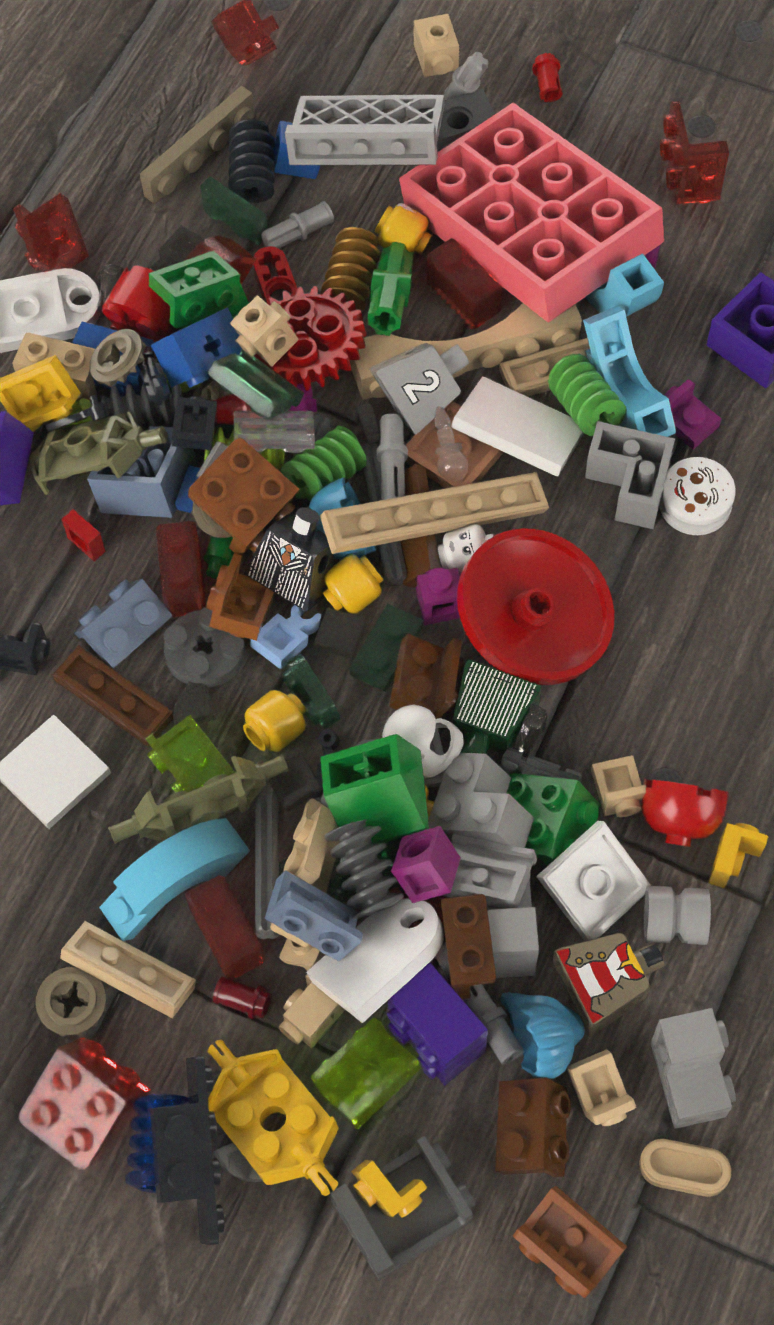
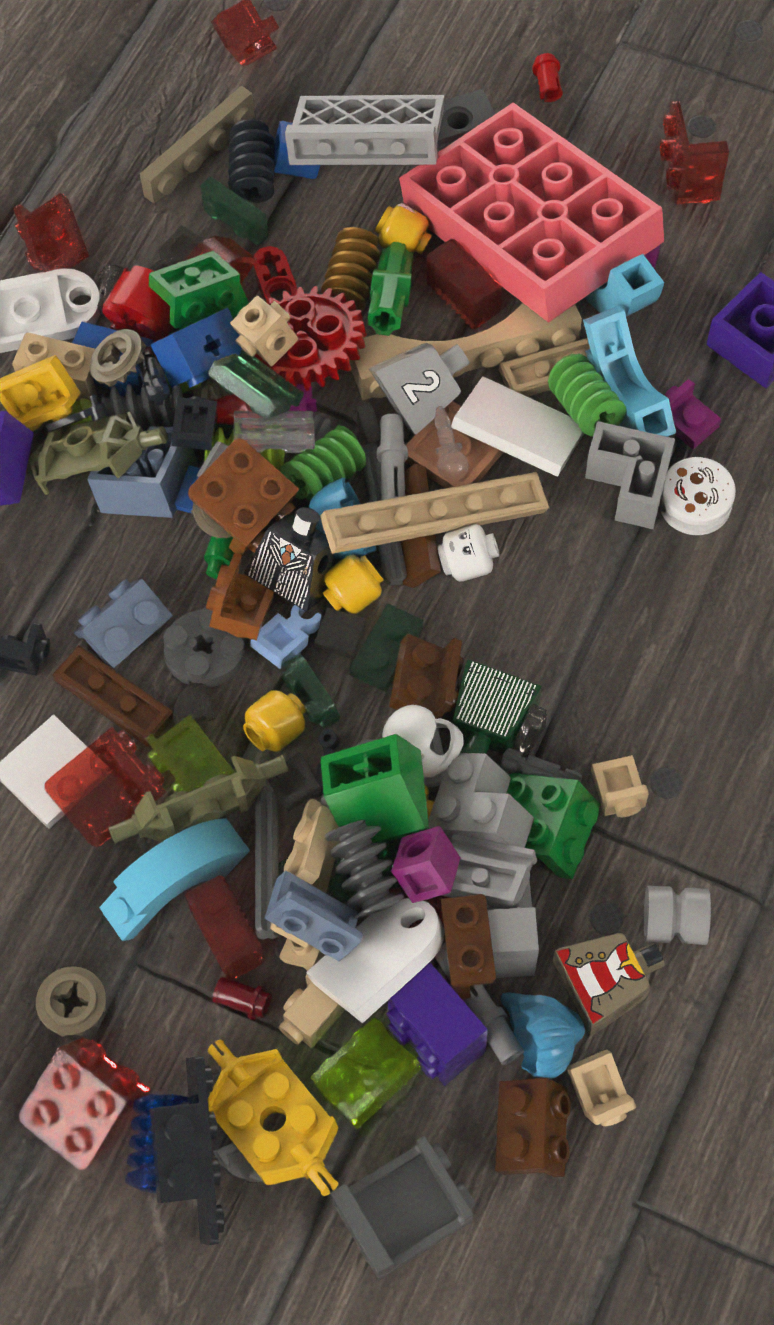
(83, 535): red tile -> none
(103, 785): none -> clear red bracket
(128, 969): tan tile -> none
(180, 567): clear red brick -> none
(298, 226): light grey axle -> none
(377, 1190): yellow bracket -> none
(436, 53): tan brick -> none
(437, 588): magenta brick -> none
(467, 77): light grey axle -> none
(535, 606): red dish -> none
(569, 1243): dark orange bracket -> none
(594, 881): white tile -> none
(683, 810): red cylinder -> none
(685, 1167): tan tile -> none
(688, 1064): light grey brick -> none
(731, 851): yellow bracket -> none

